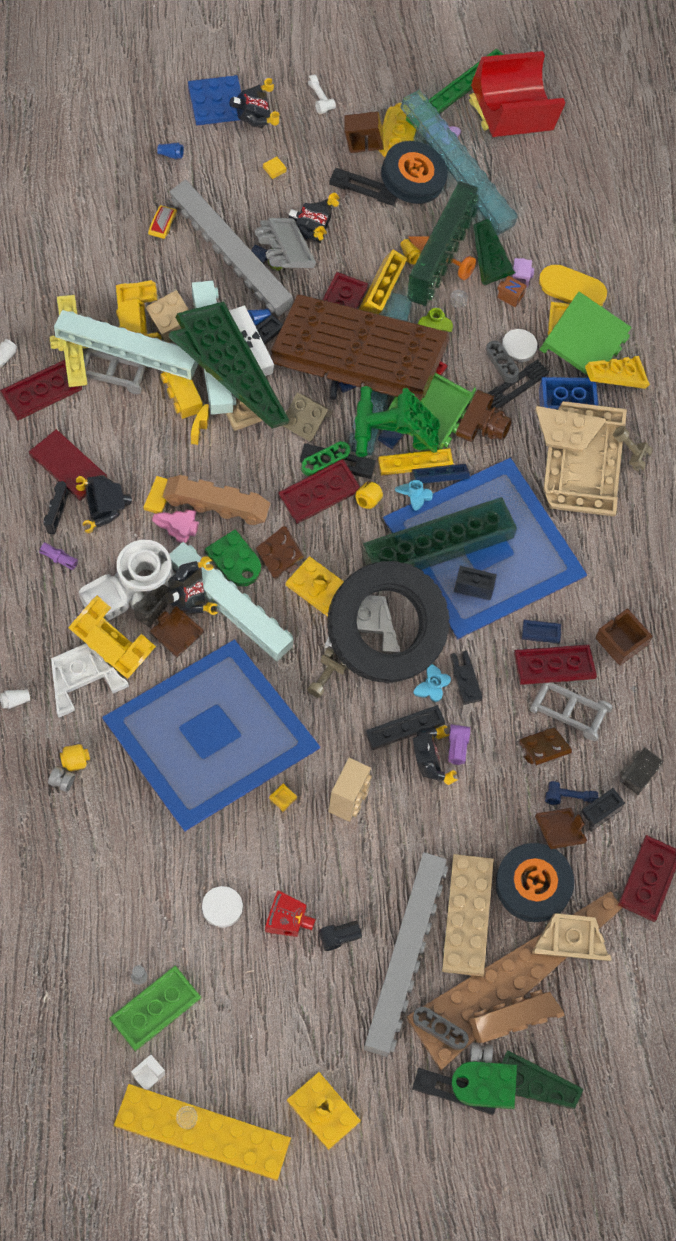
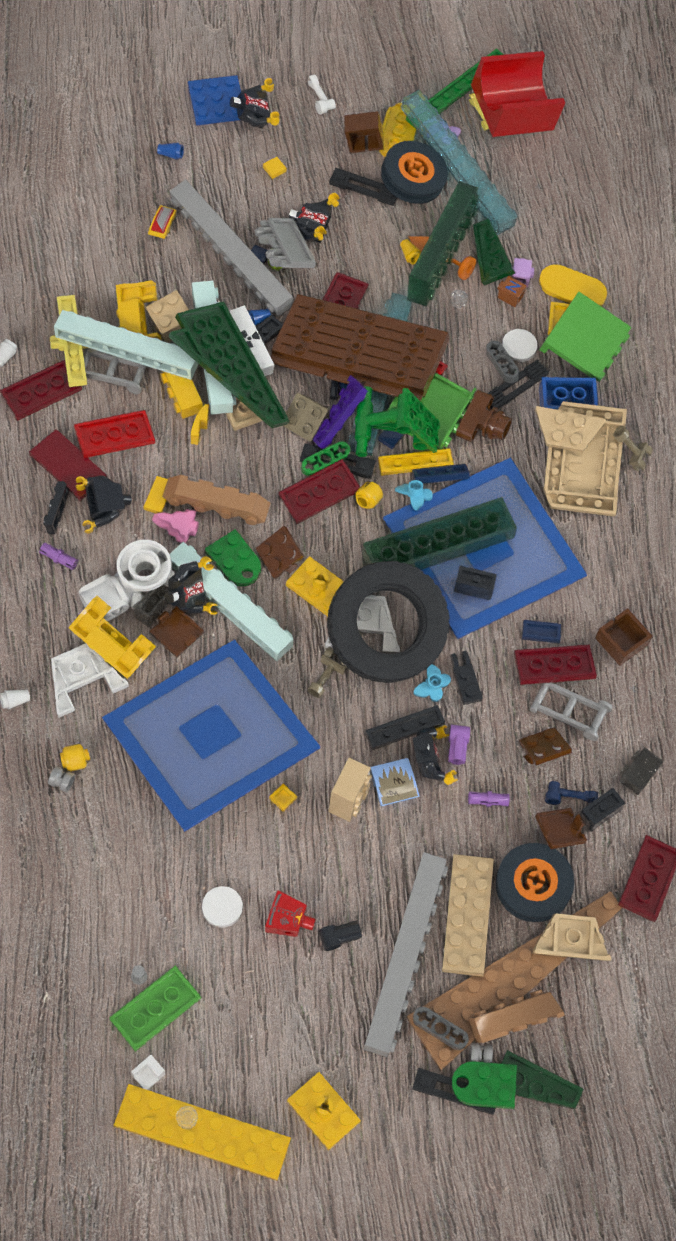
(114, 433): none -> red tile
(340, 412): none -> dark purple wing
(383, 282): yellow brick -> none
(394, 781): none -> slope
(440, 323): lime plate -> none
(488, 798): none -> medium lavender pin
(618, 372): yellow wing -> none

